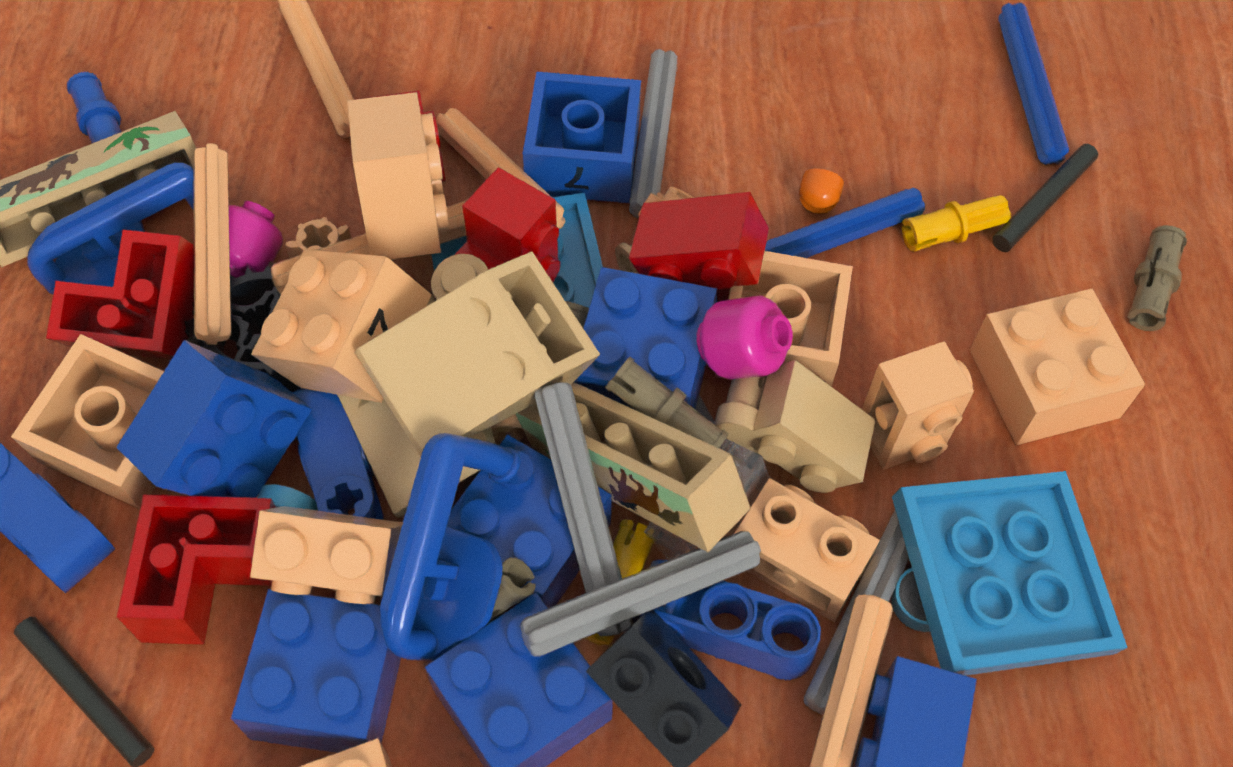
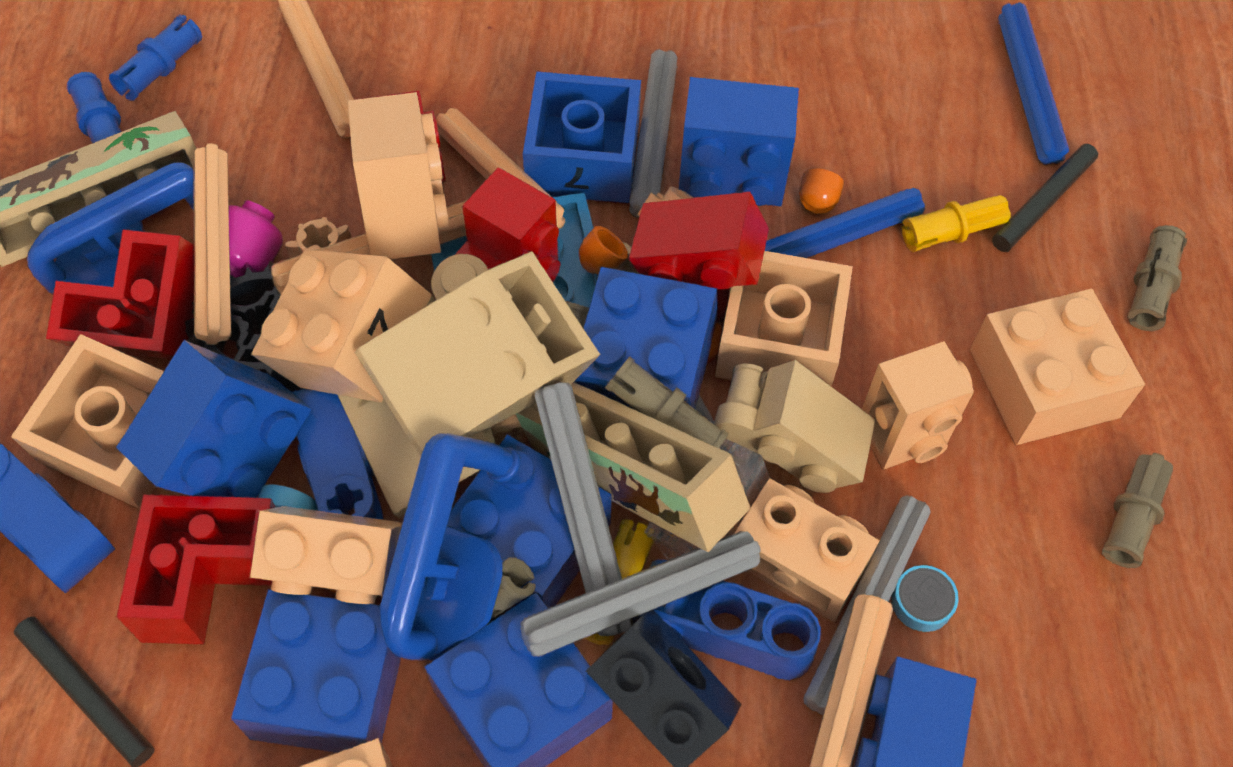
(155, 57): none -> blue pin
(600, 250): none -> orange hinge
(738, 139): none -> blue brick
(744, 337): dark pink head -> none
(1006, 573): dark azure plate -> none
(1138, 511): none -> dark tan axle

